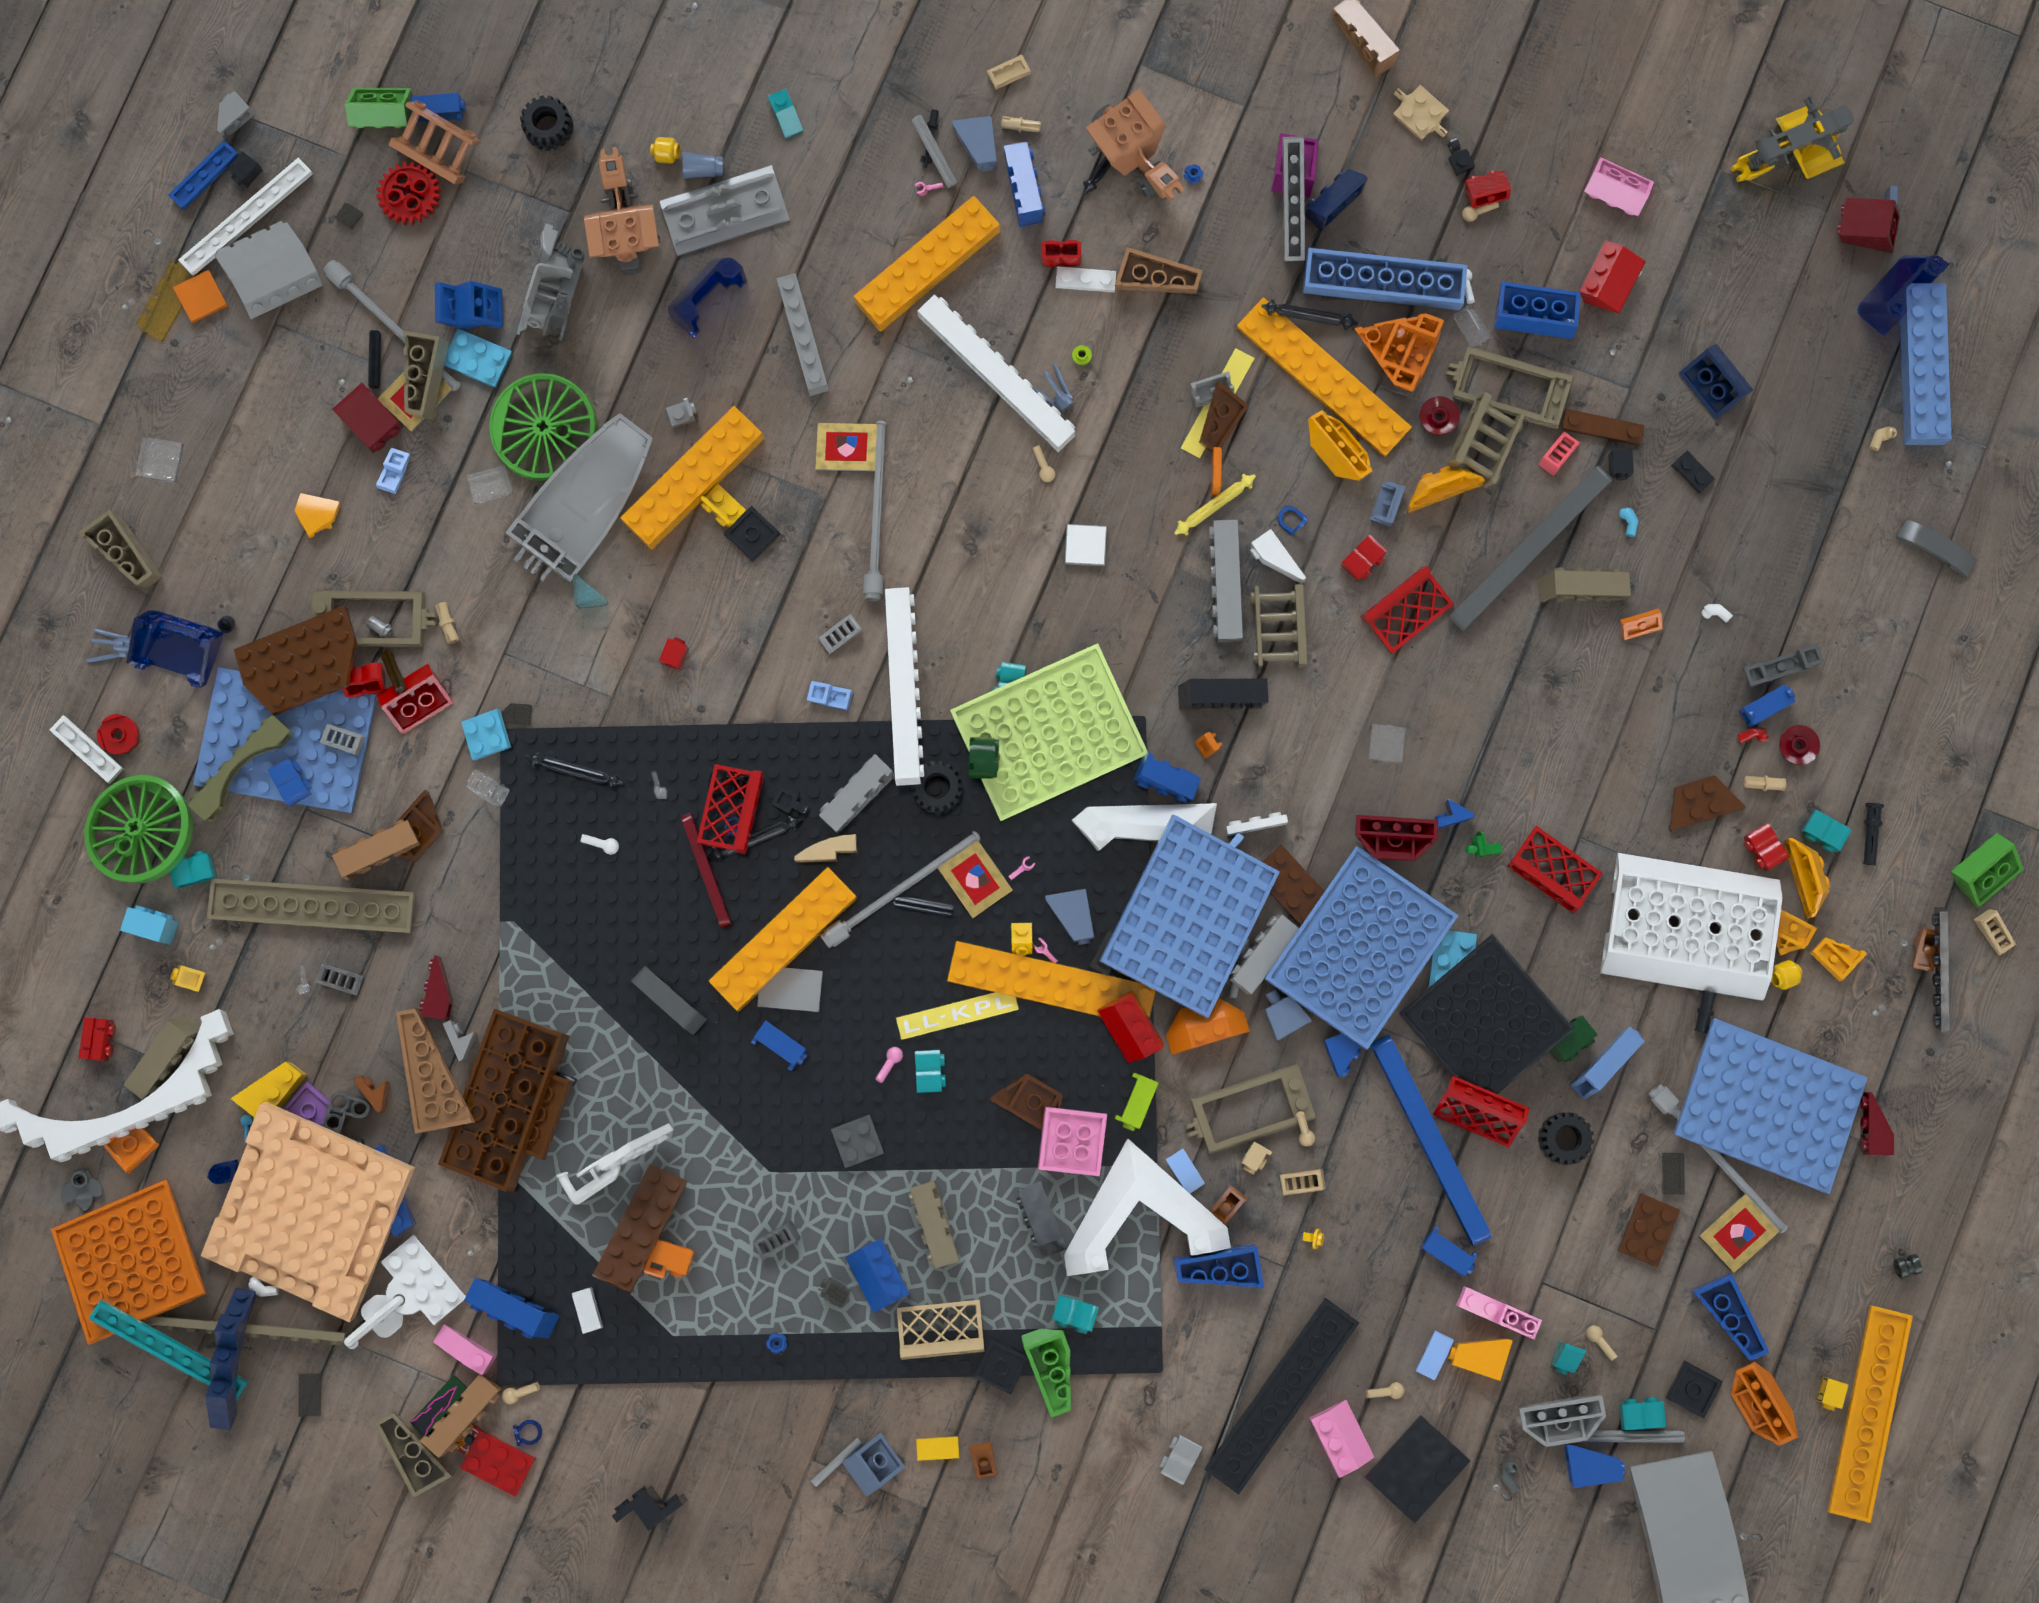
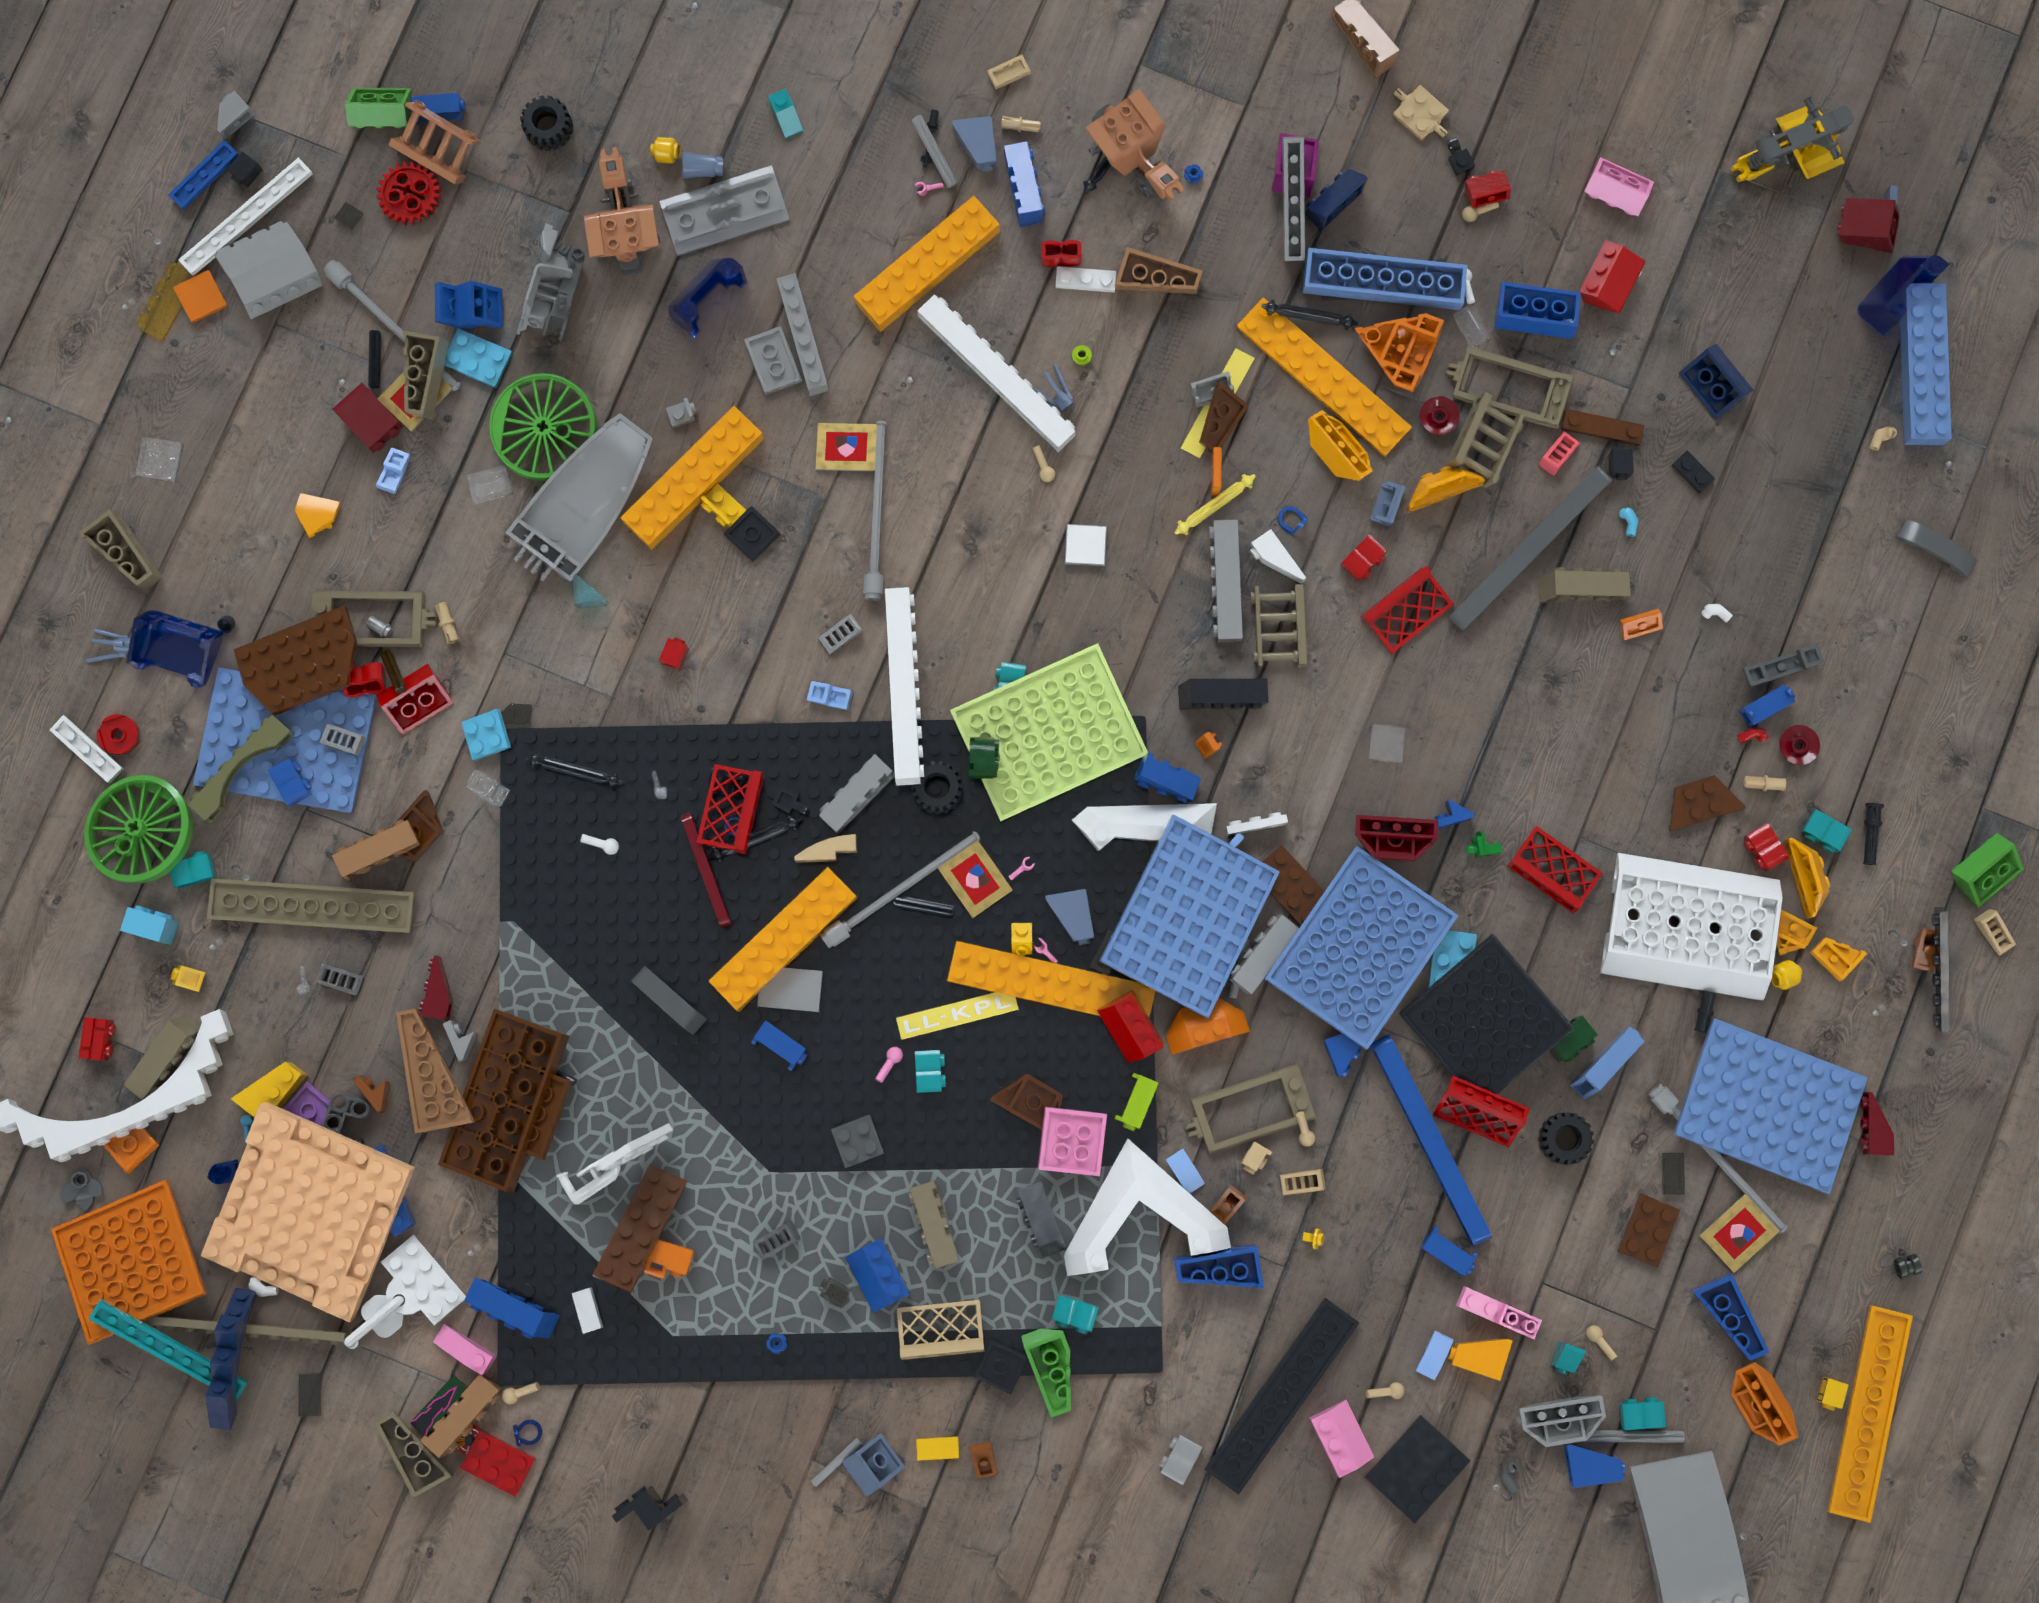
(773, 360): none -> light grey tile
(1284, 1015): sand blue torso -> none
(1694, 1389): black tile -> none

